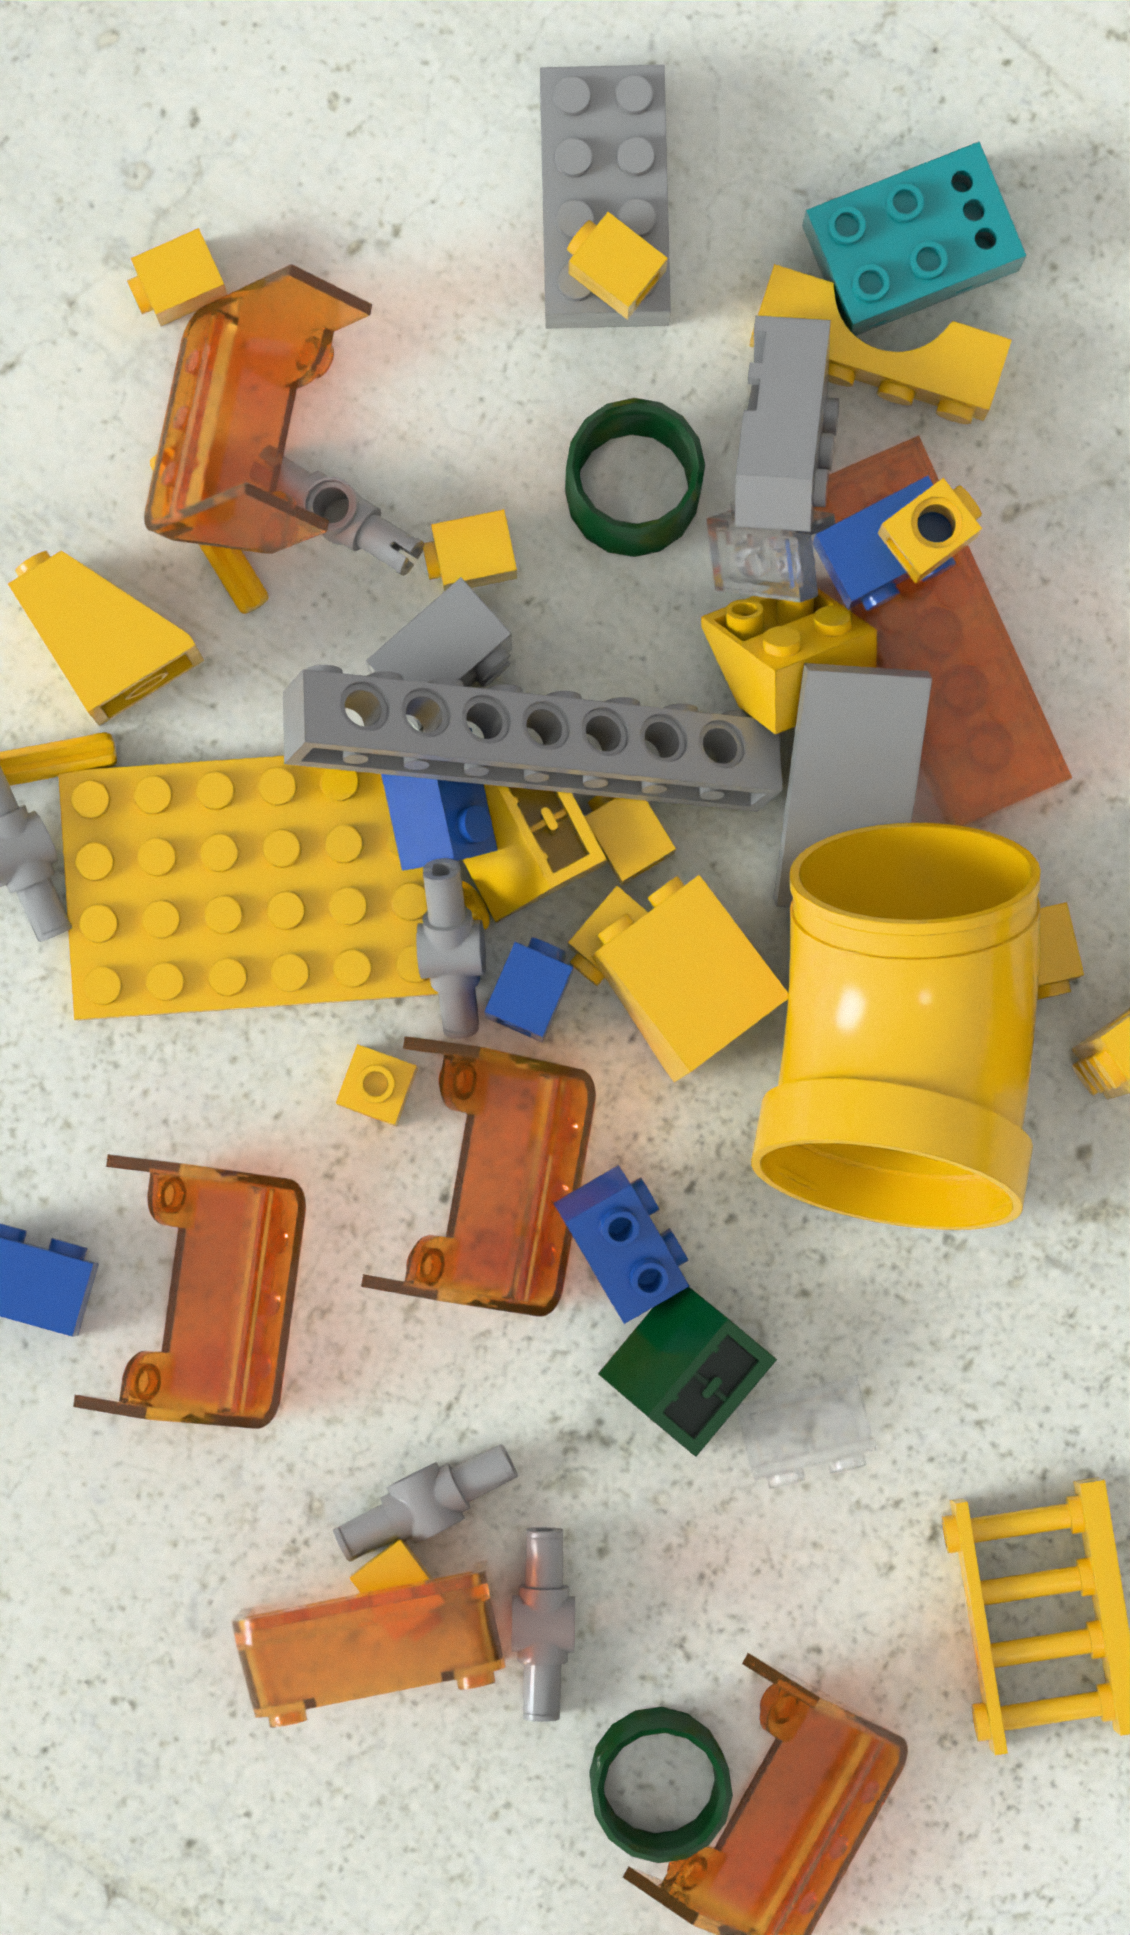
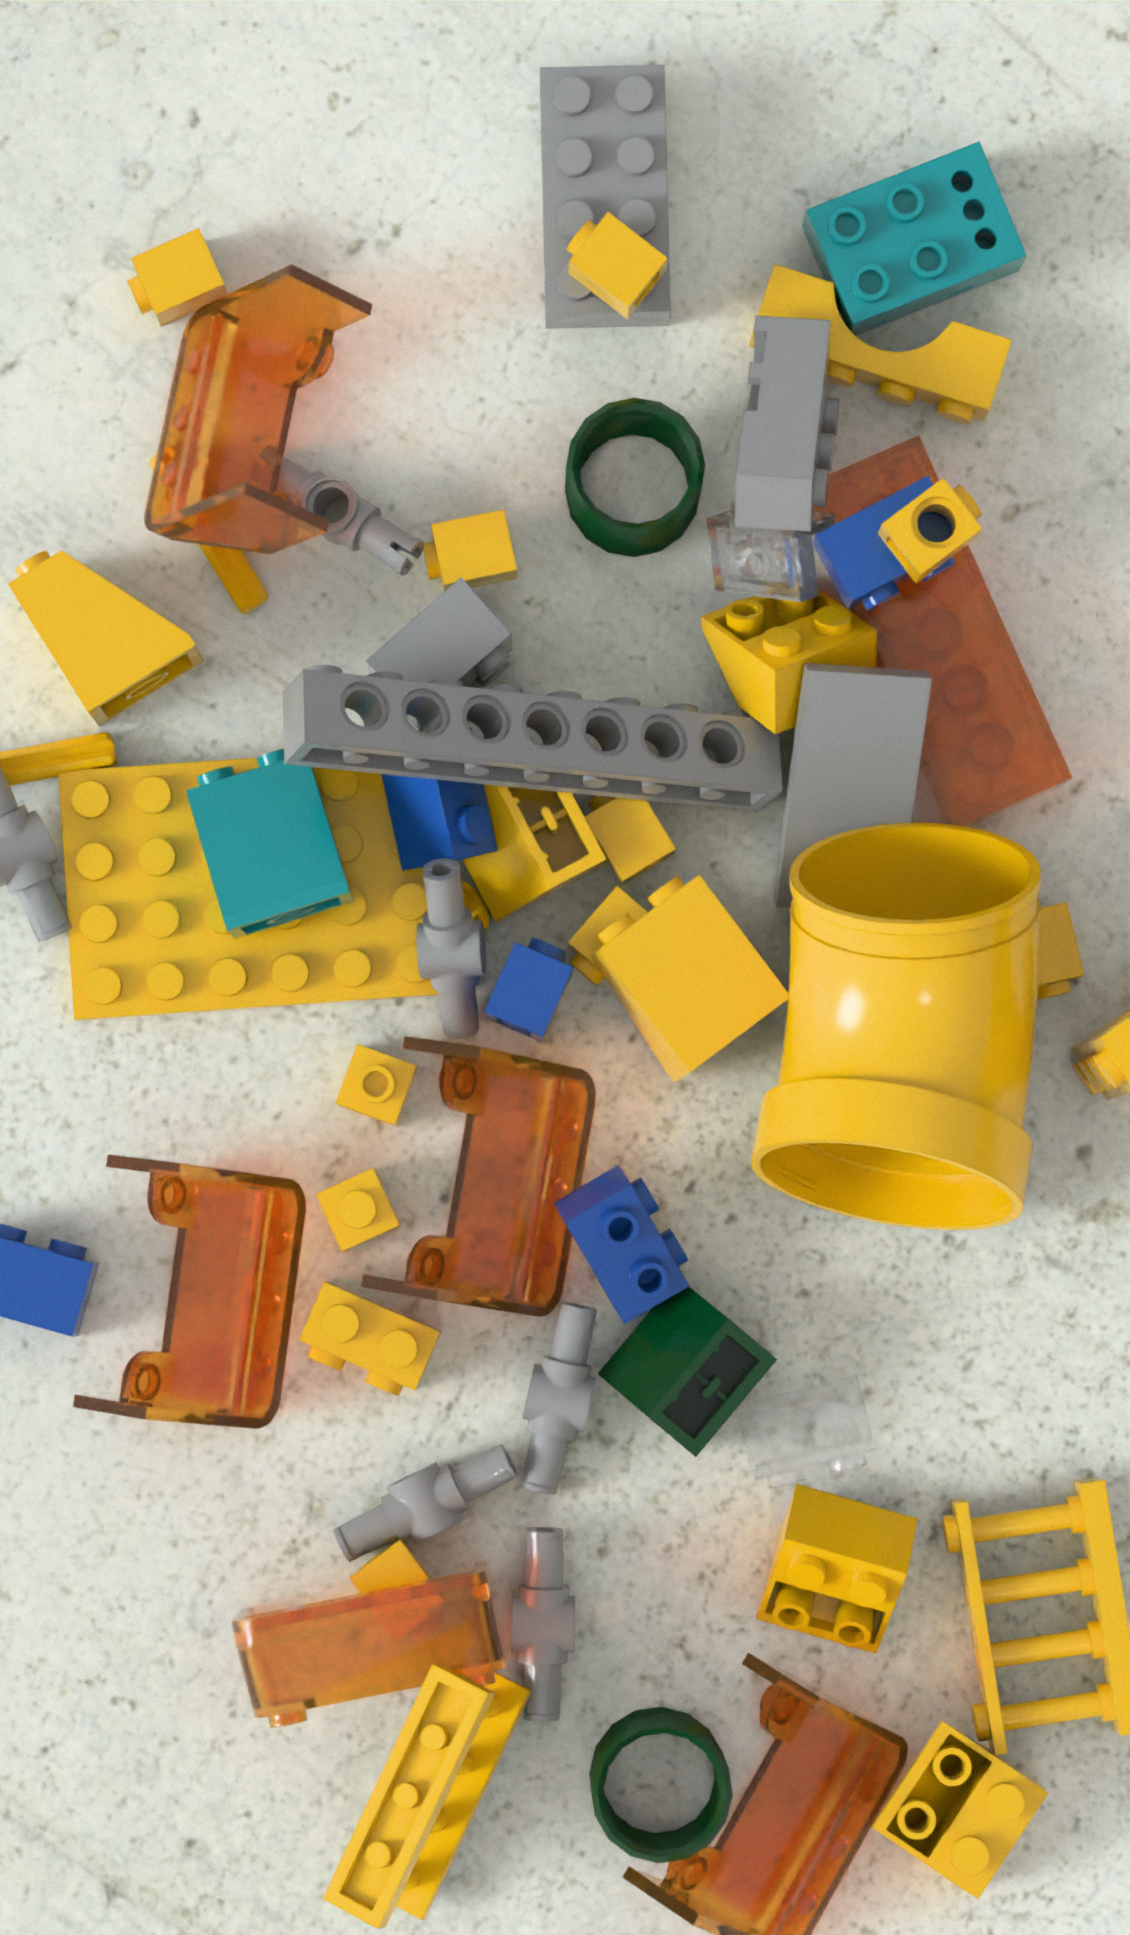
(268, 844): none -> teal slope
(358, 1209): none -> yellow brick
(369, 1336): none -> yellow brick
(426, 1796): none -> yellow fence
(559, 1398): none -> light grey pin
(837, 1568): none -> yellow slope
(960, 1809): none -> yellow slope

